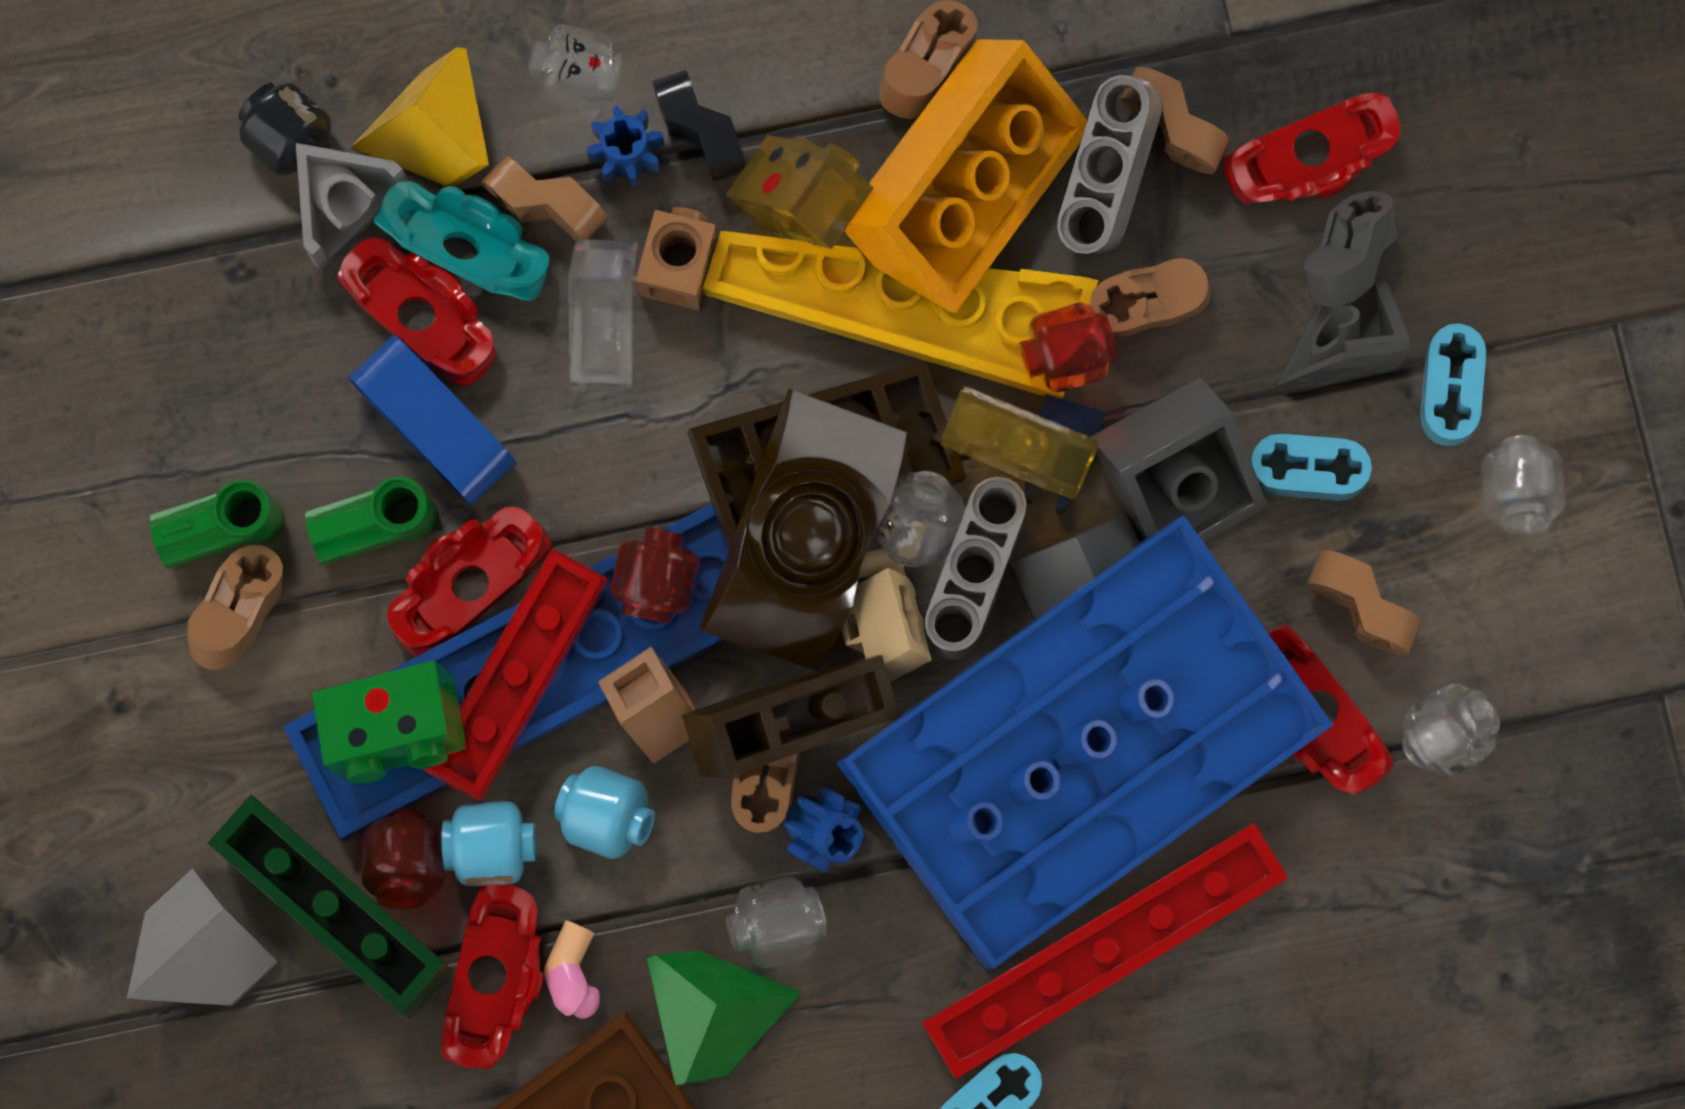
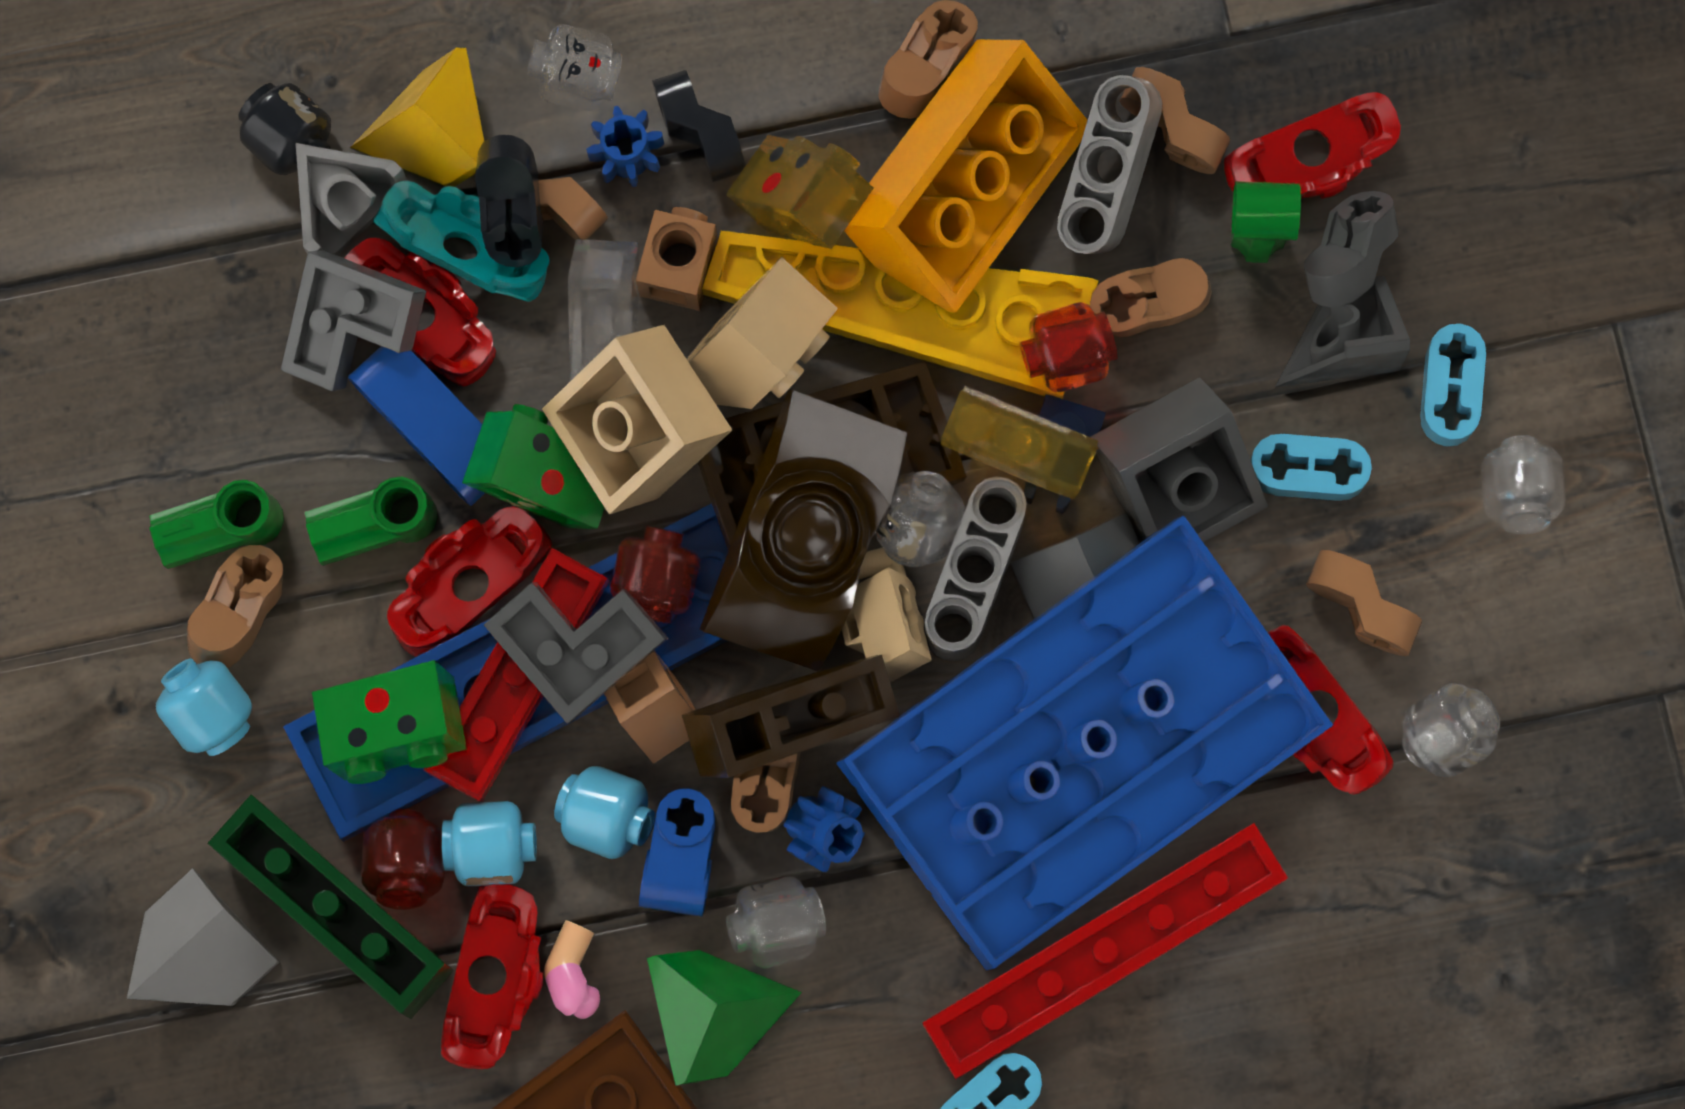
(204, 706): none -> medium azure head
(339, 305): none -> dark grey plate
(505, 172): none -> black piece
(532, 469): none -> green brick
(571, 663): none -> dark grey plate
(636, 419): none -> tan brick
(676, 865): none -> blue piece
(762, 339): none -> tan slope
(1264, 218): none -> green piece

